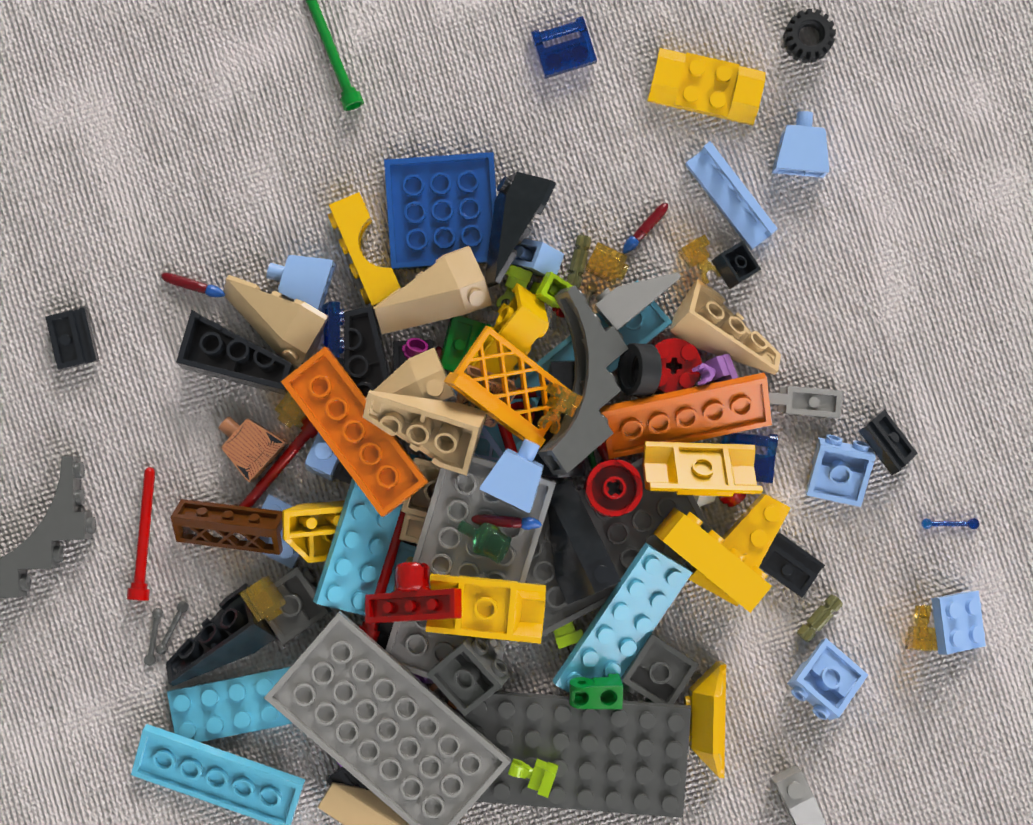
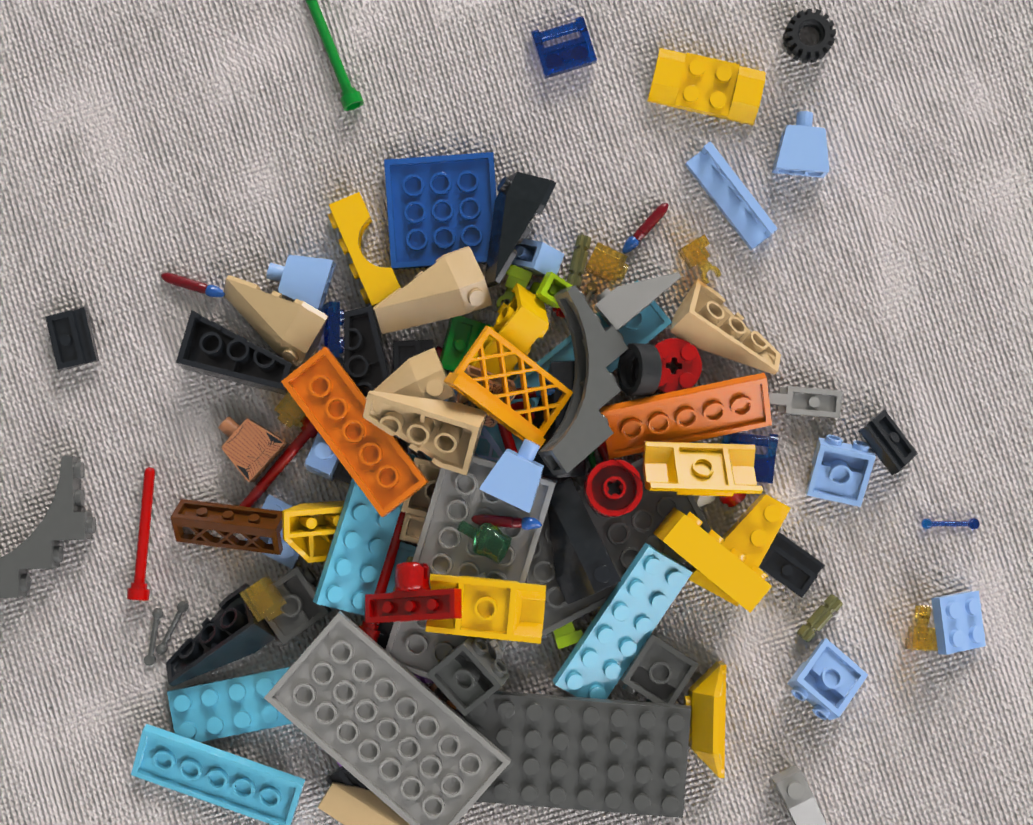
(414, 347): magenta plate -> none
(540, 776): lime piece -> none
(560, 401): clear yellow piece -> none
(596, 692): green leg -> none
(716, 370): medium lavender piece -> none
(736, 264): black piece -> none

